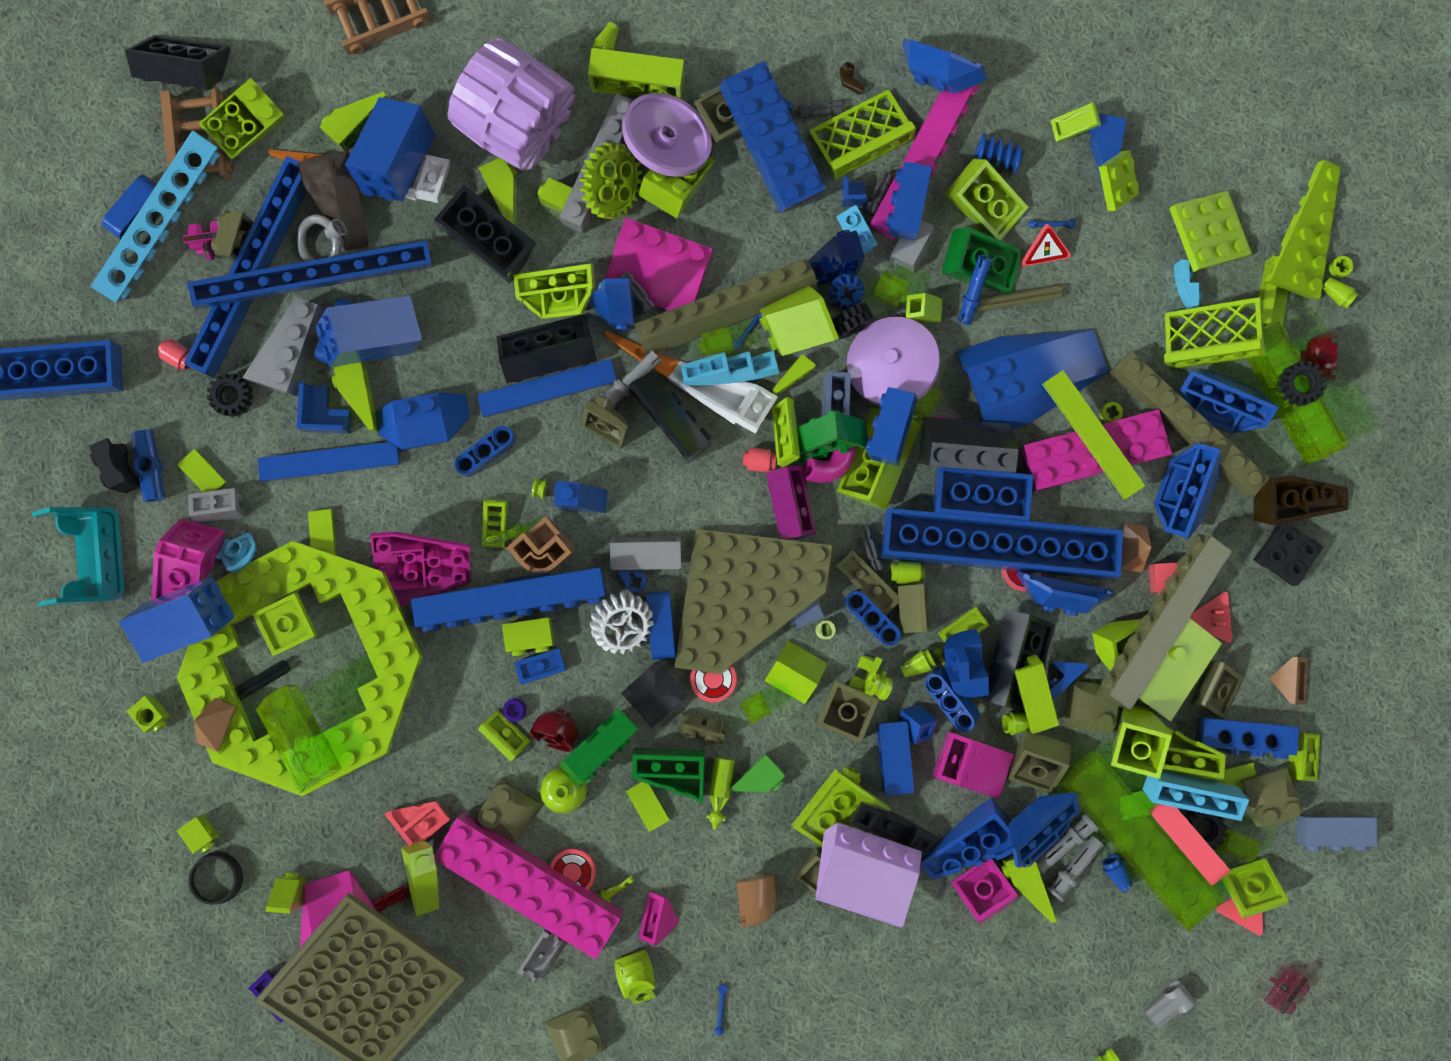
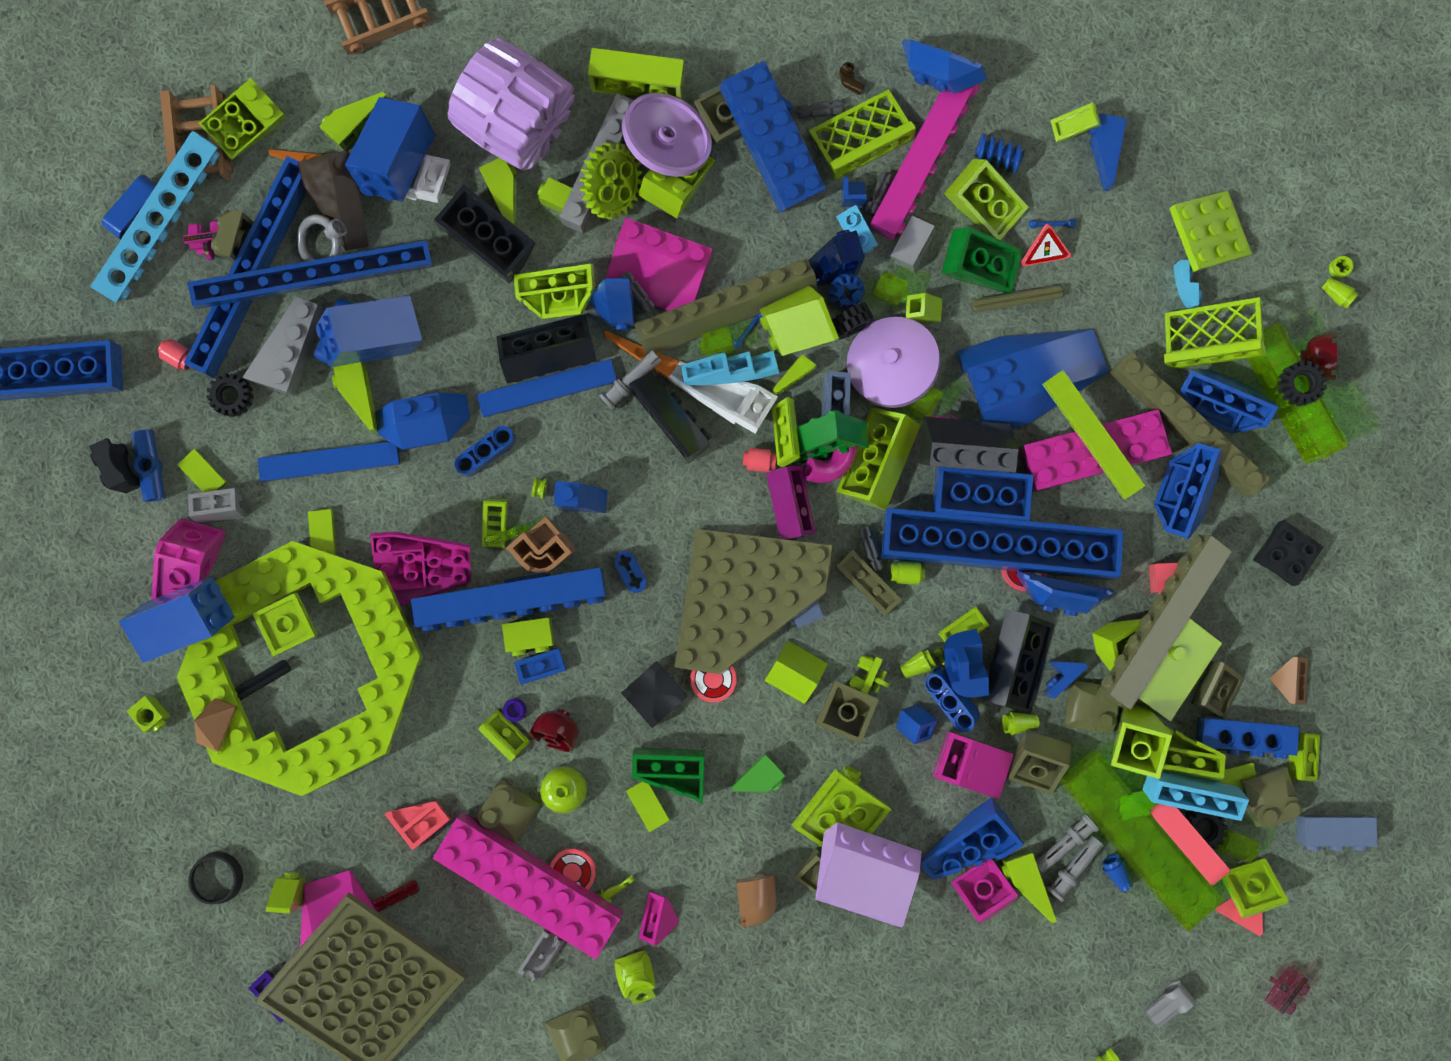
(96, 554): teal windscreen -> none
(178, 61): black slope -> none
(198, 834): lime brick -> none
(237, 552): medium azure animal -> none
(297, 737): clear neon green slope -> none
(314, 412): blue panel -> none
(421, 876): lime slope -> none
(599, 748): green wedge -> none
(604, 421): olive slope -> none
(607, 37): lime cone -> none
(617, 615): white gear -> none
(645, 553): light grey panel -> none
(662, 632): blue beam -> none
(692, 727): olive hinge -> none
(720, 788): lime wheel -> none
(722, 990): blue hinge -> none
(755, 707): clear neon green brick -> none
(829, 629): yellowish green hinge -> none
(878, 686): lime wheel -> none
(882, 624): blue beam -> none
(892, 426): blue brick -> none
(893, 826): black slope -> none
(895, 758): blue panel -> none
(908, 200): blue brick -> none
(914, 608): olive slope -> none
(972, 297): blue pin -> none
(1036, 696): lime panel -> none
(1041, 826): blue wedge -> none
(1117, 409): lime bush -> none
(1119, 180): lime plate -> none
(1135, 547): medium nougat slope -> none
(1215, 617): coral piece -> none
(1273, 298): lime panel -> none
(1297, 498): dark brown wedge -> none
(1307, 239): lime wing -> none

